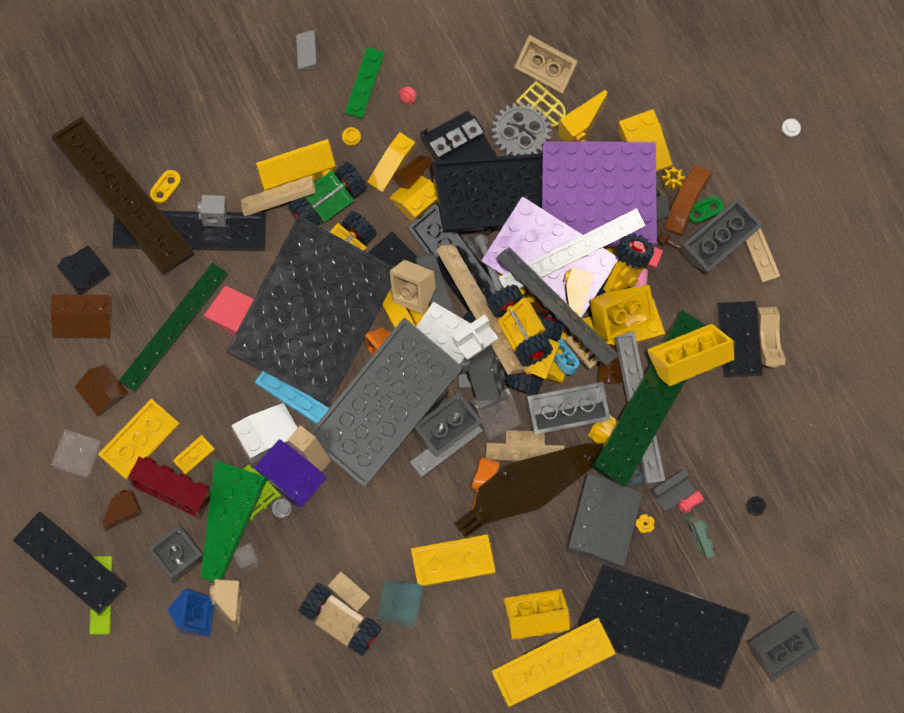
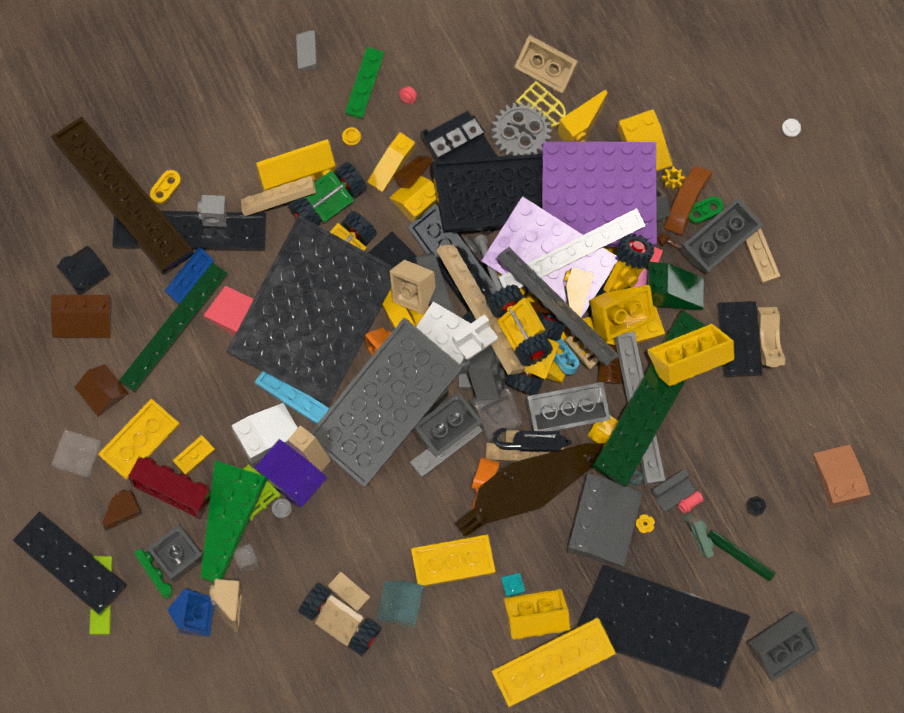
(154, 574): none -> green plate
(188, 275): none -> blue plate
(513, 585): none -> teal plate
(533, 441): none -> black plate
(675, 287): none -> dark green slope
(741, 555): none -> dark green axle
(841, 476): none -> nougat slope

